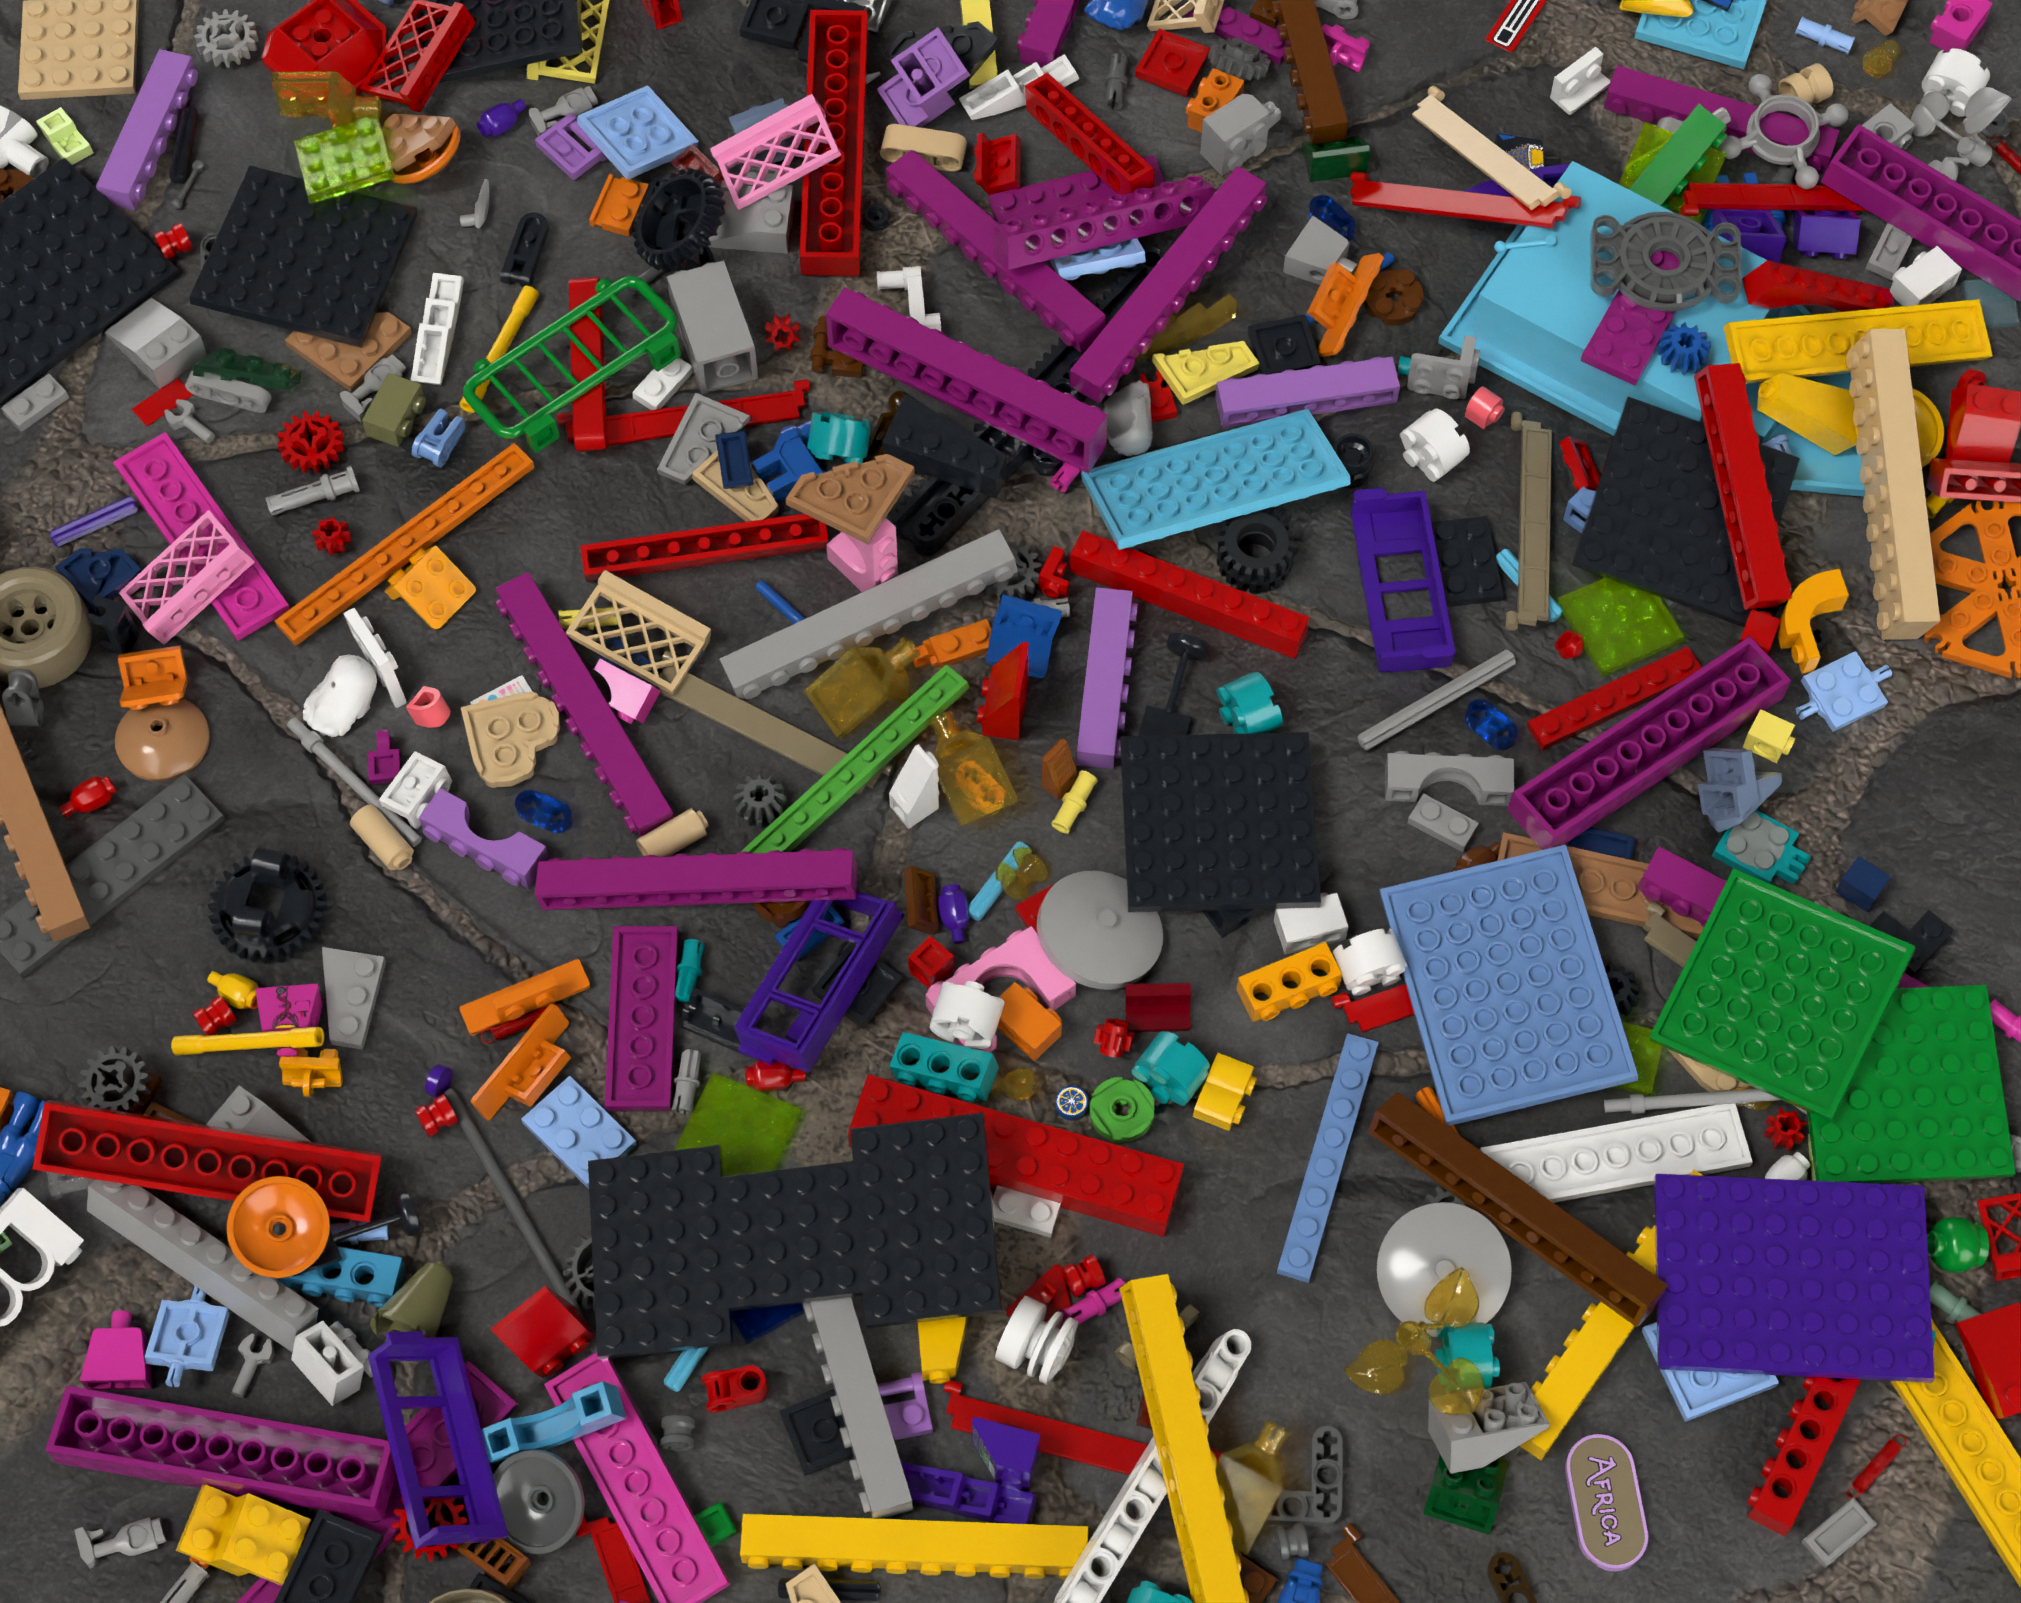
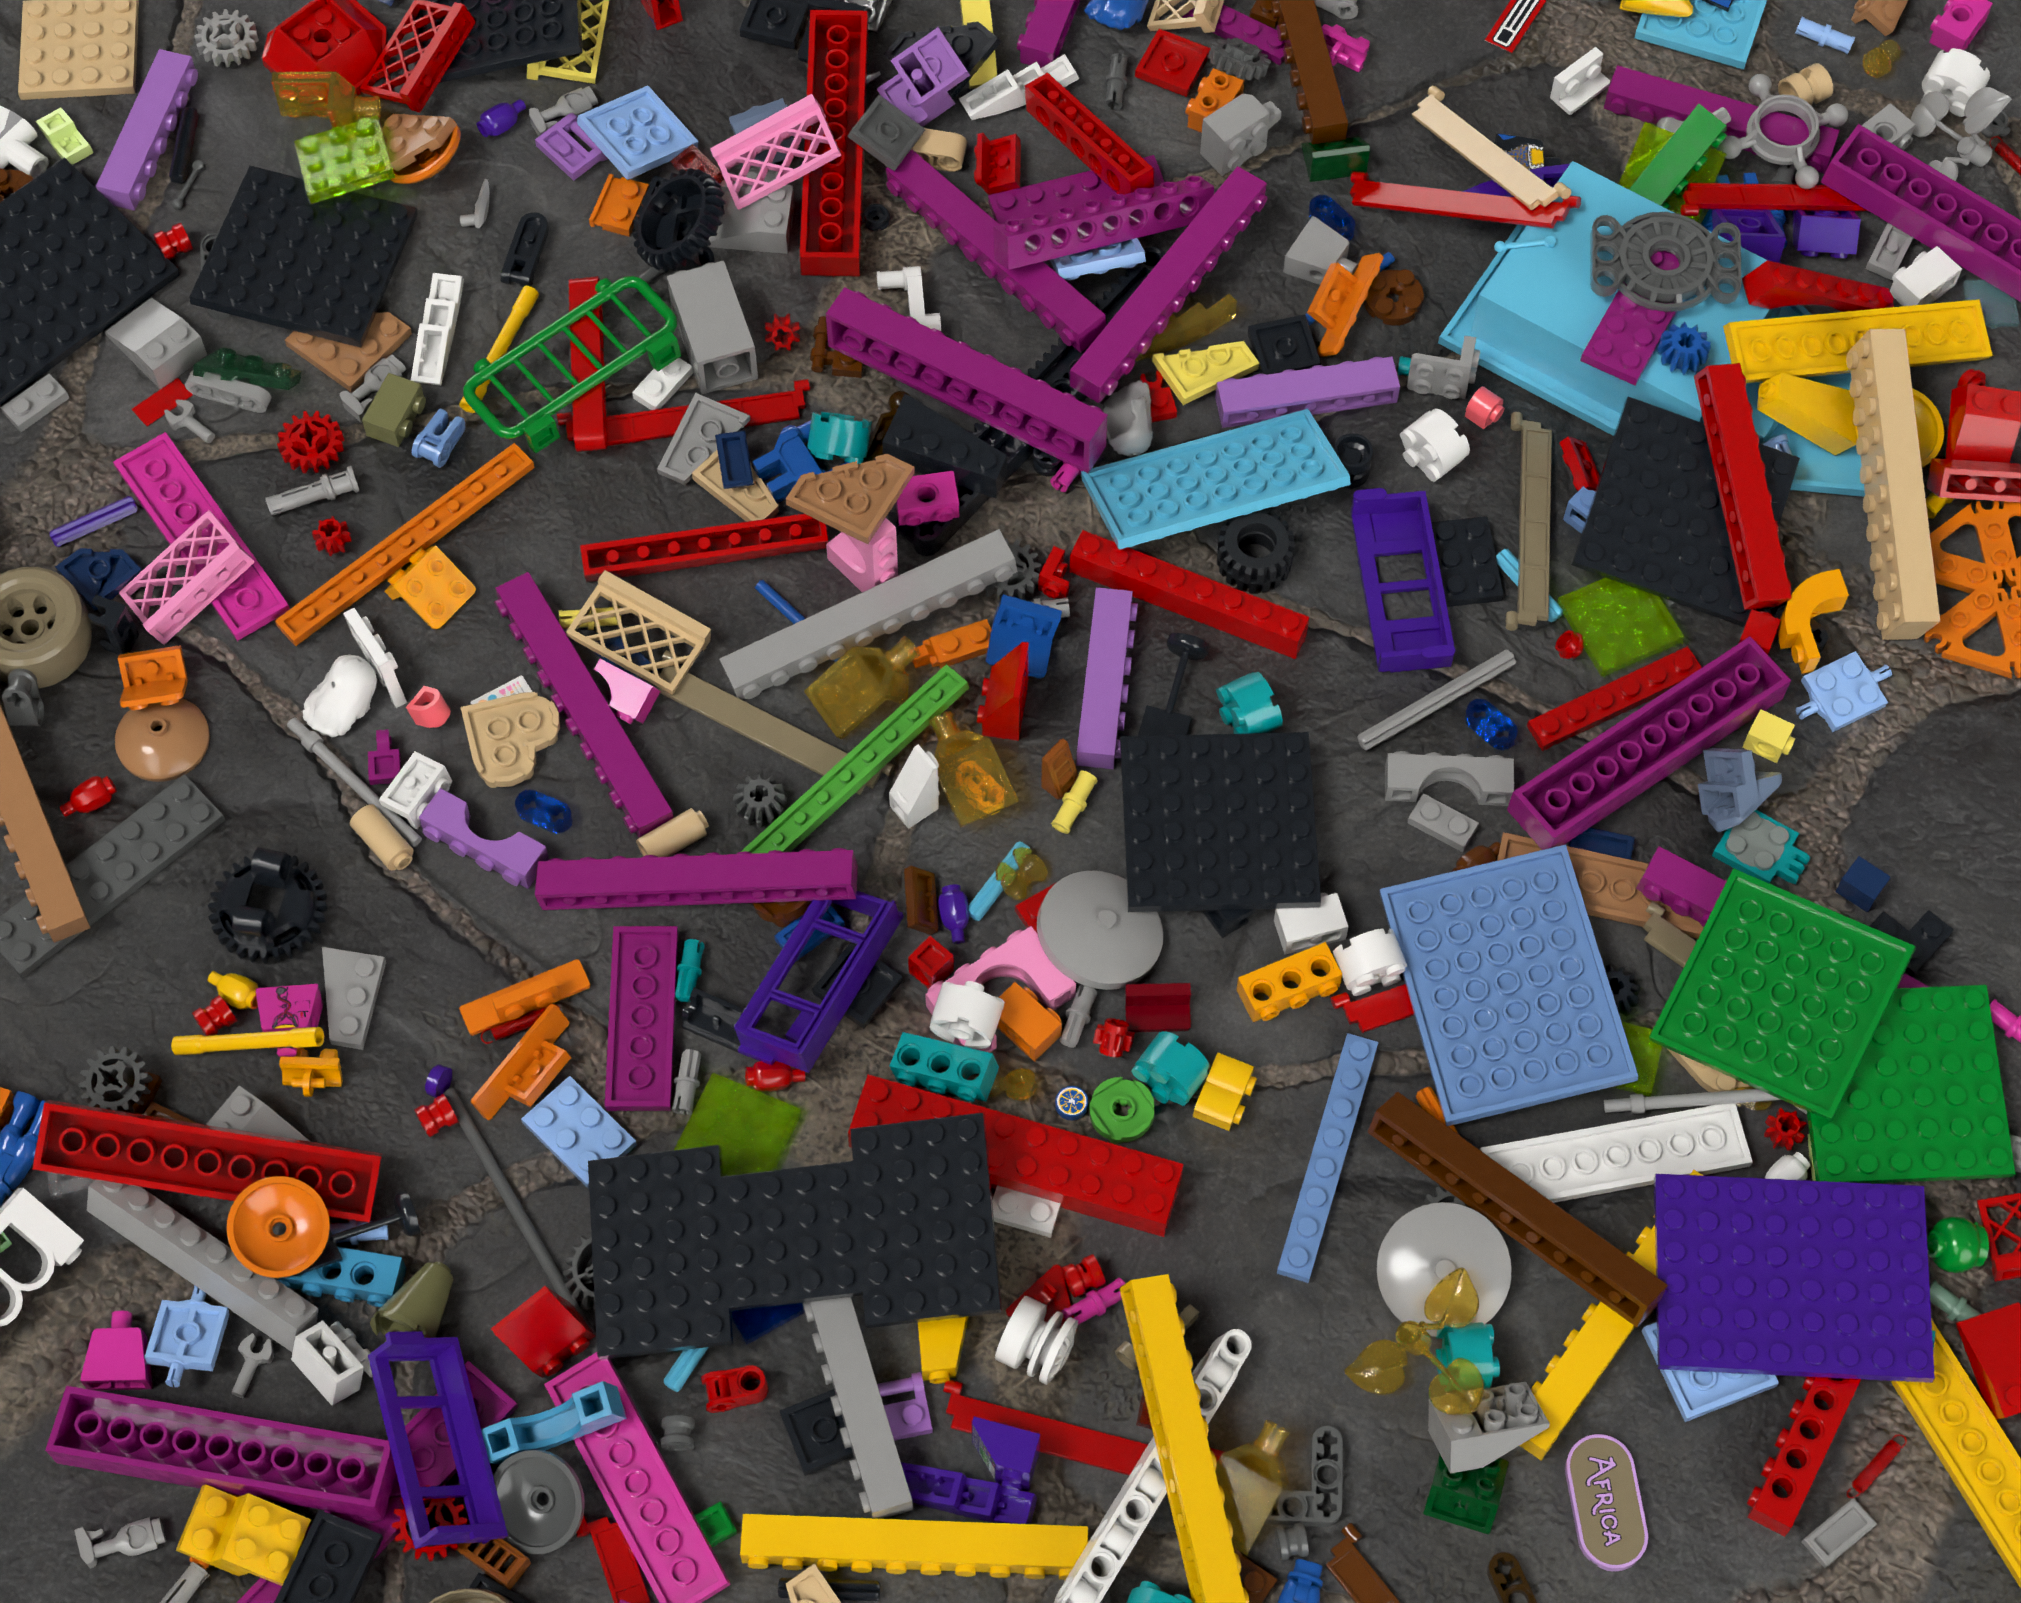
(886, 132): none -> dark grey plate
(936, 487): none -> dark pink brick
(1078, 1015): none -> light grey axle

